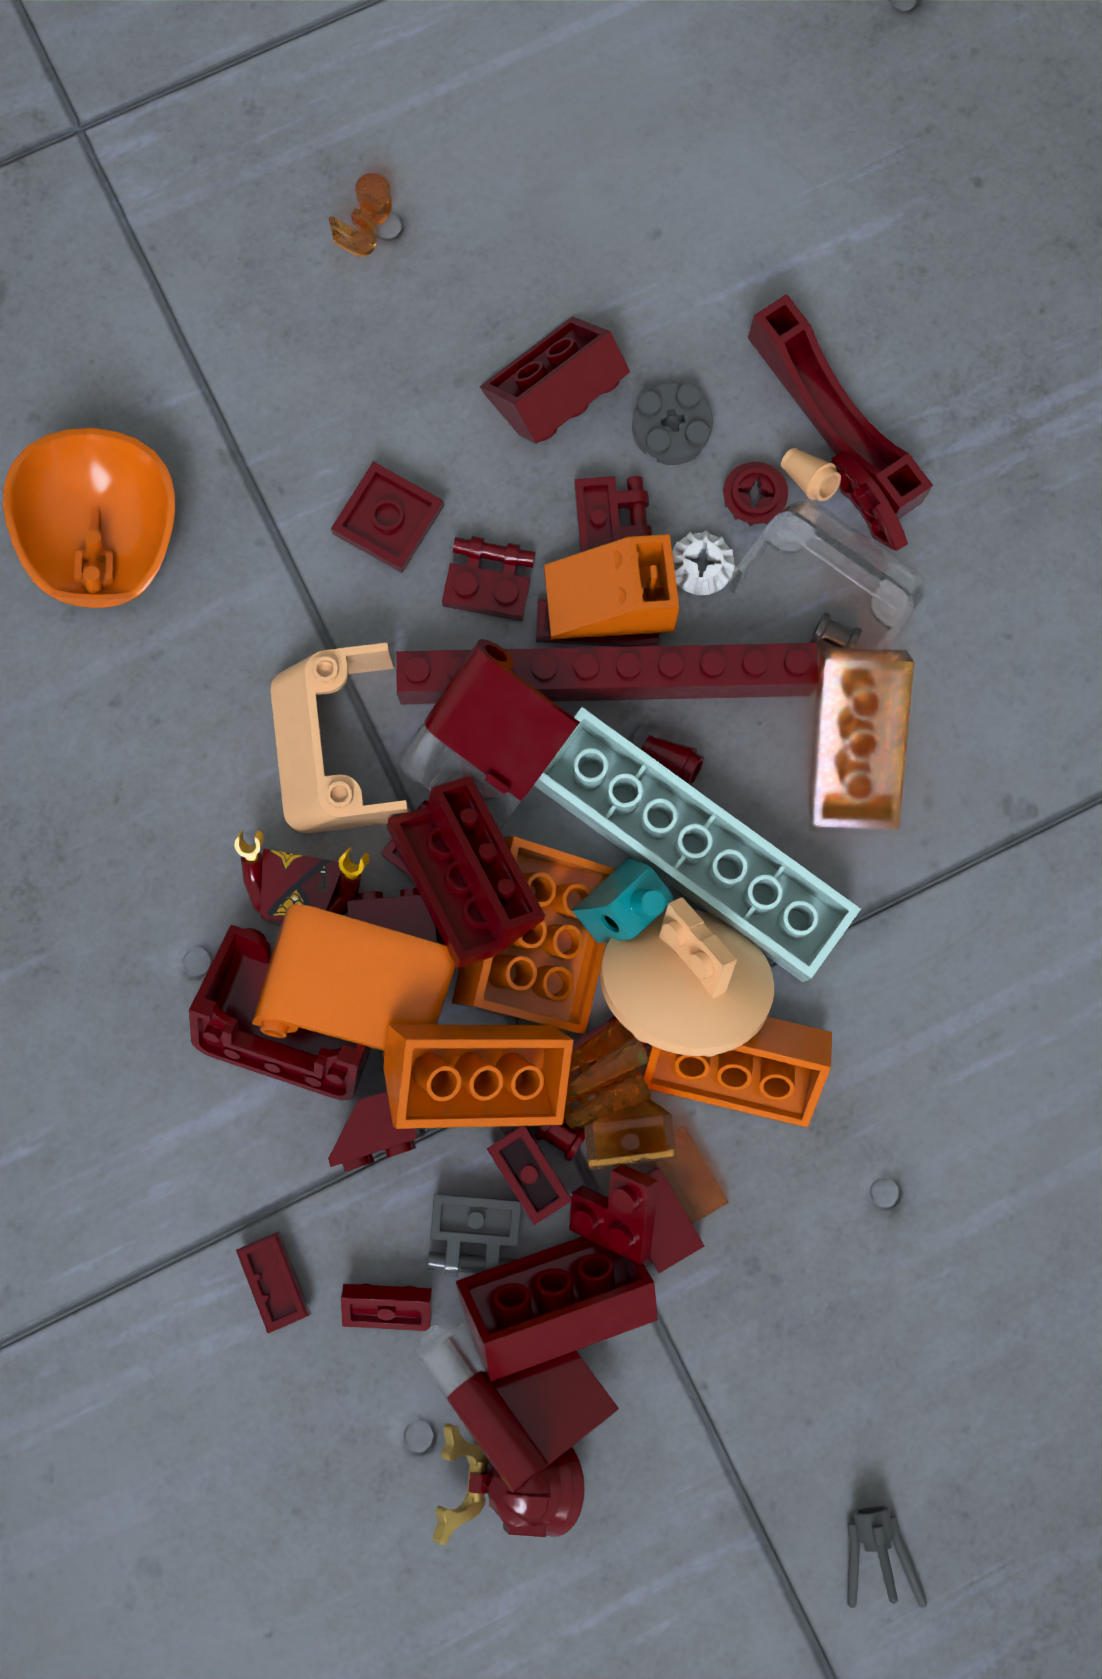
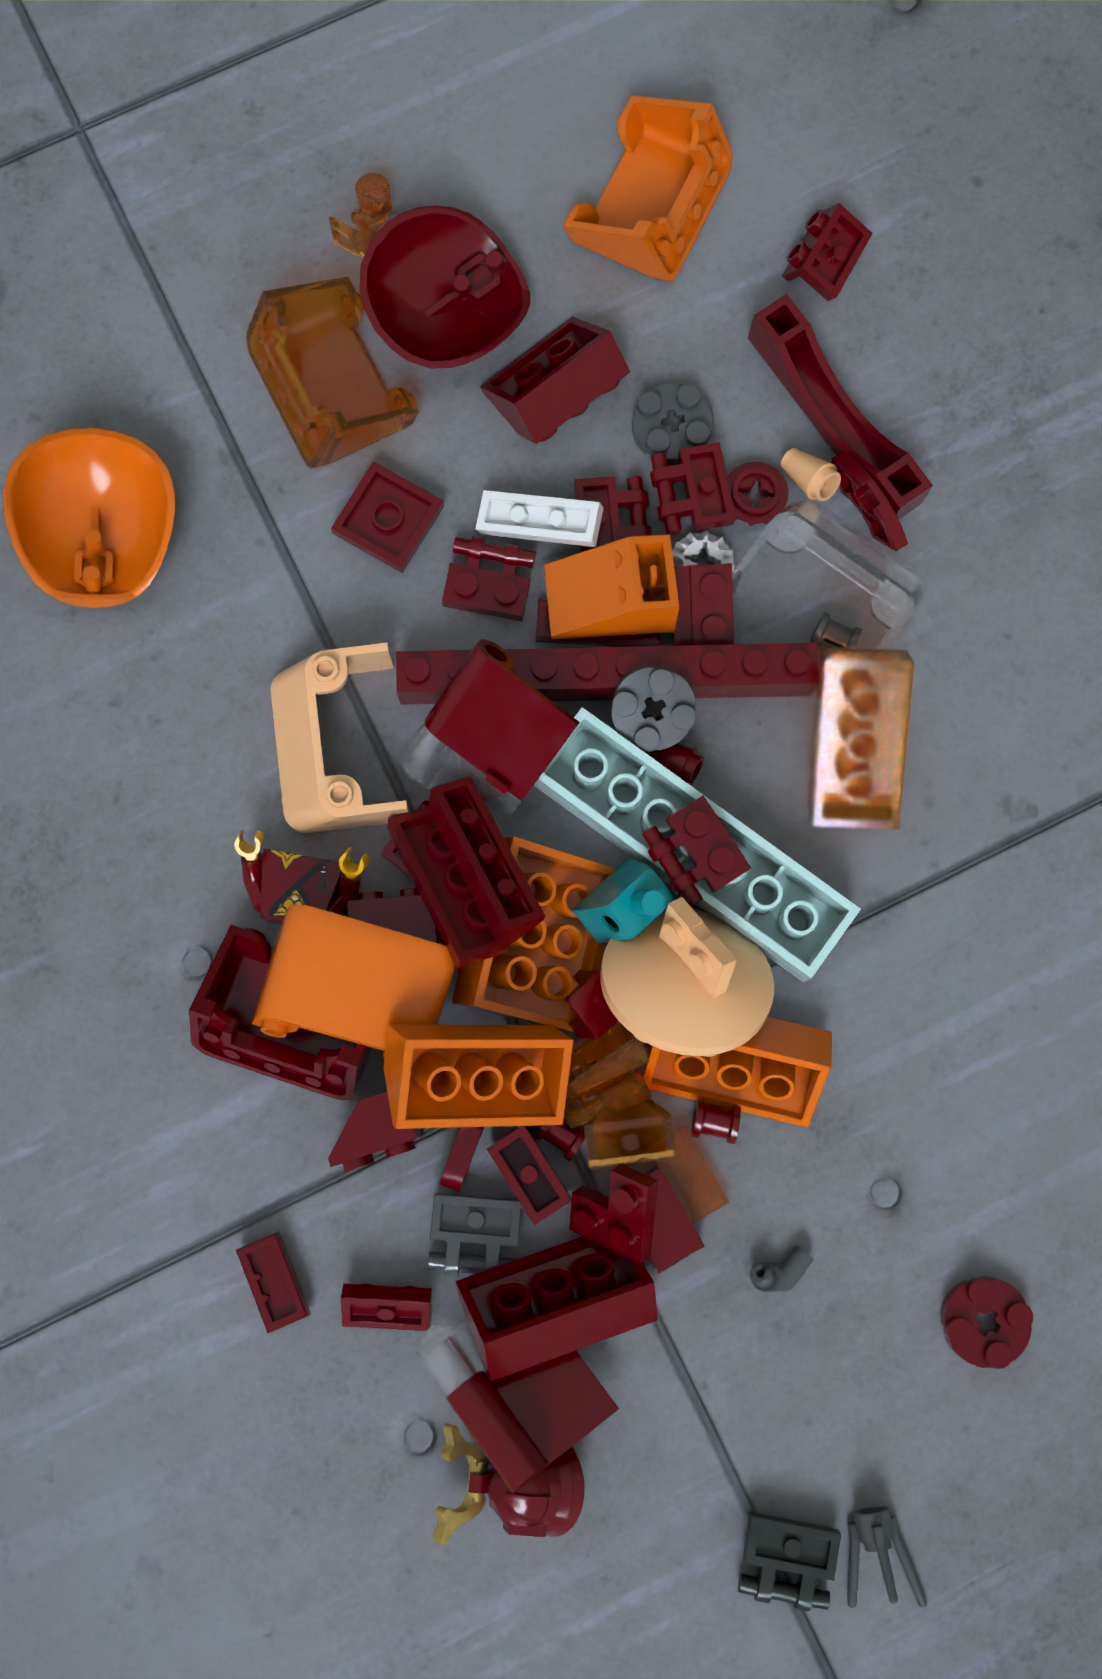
(321, 371): none -> clear orange windscreen
(441, 287): none -> dark red piece
(460, 1157): none -> dark red beam
(539, 518): none -> white plate
(590, 1007): none -> dark red panel
(659, 189): none -> orange windscreen
(677, 713): none -> dark grey plate
(704, 605): none -> dark red plate
(705, 487): none -> dark red plate
(707, 845): none -> dark red plate
(716, 1121): none -> dark red bush
(781, 1276): none -> dark grey arm
(792, 1548): none -> pearl dark grey plate
(828, 250): none -> dark red bracket
(1012, 1320): none -> dark red plate

